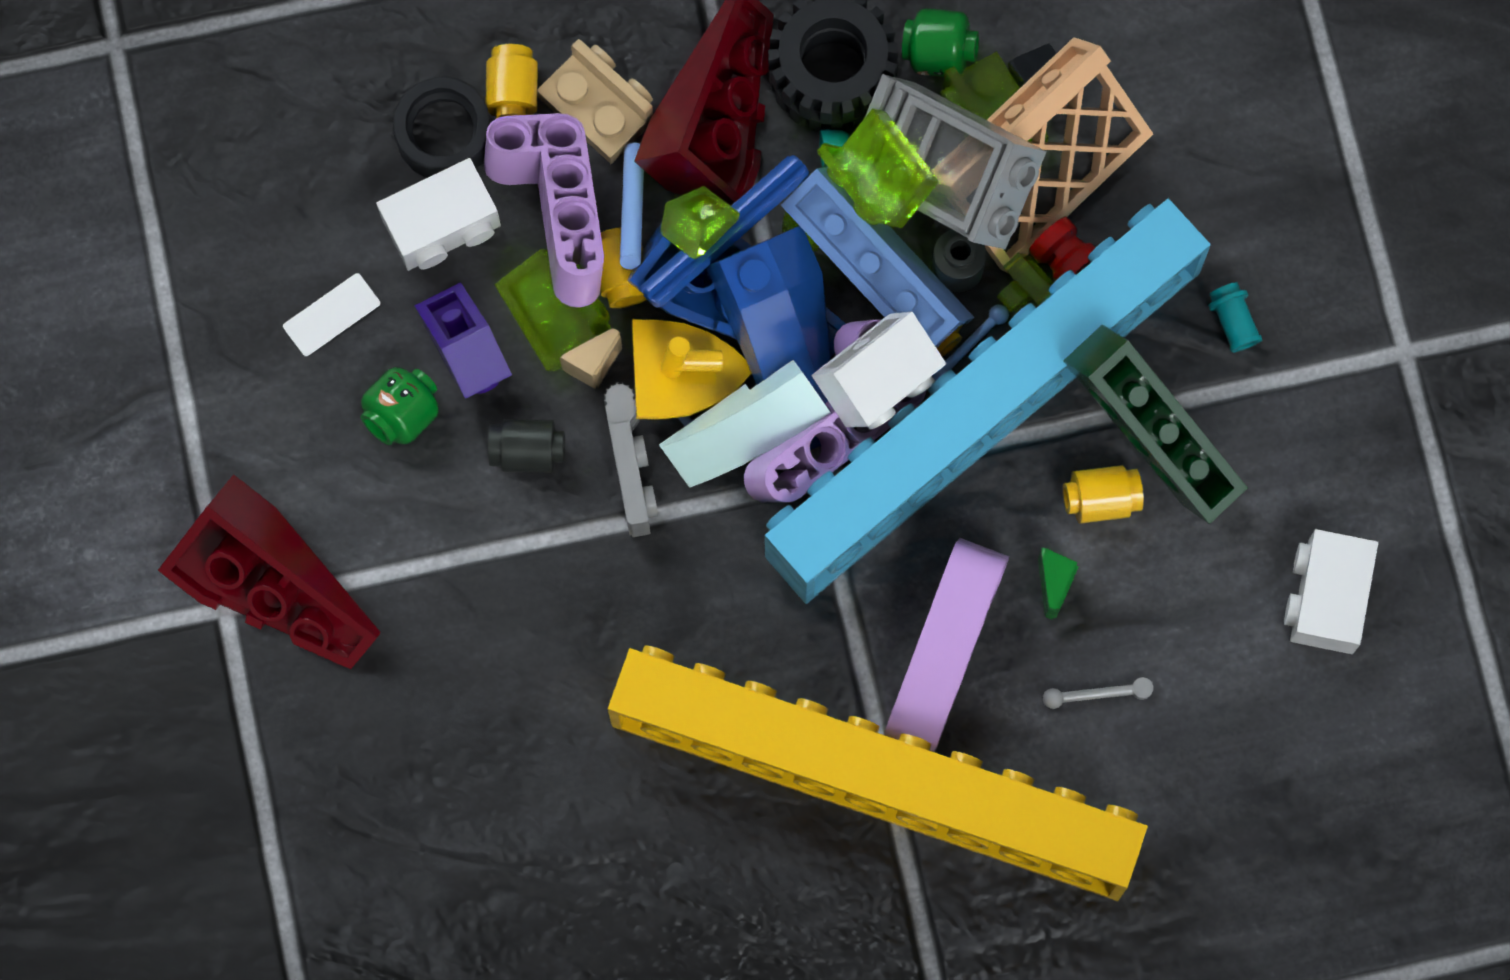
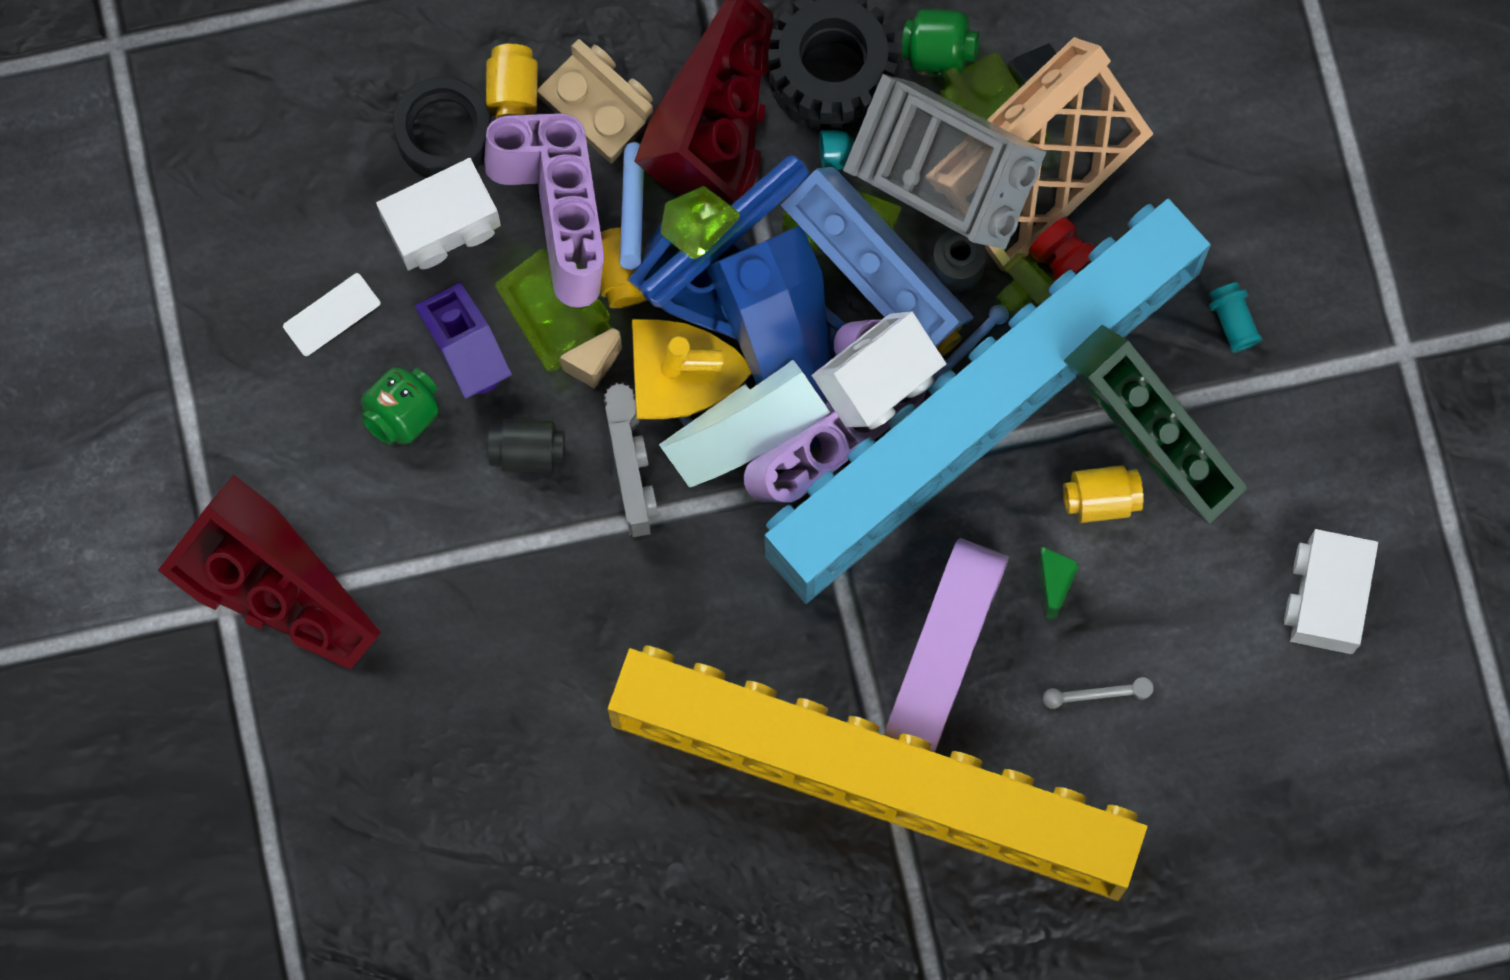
(880, 171): clear neon green bracket -> none

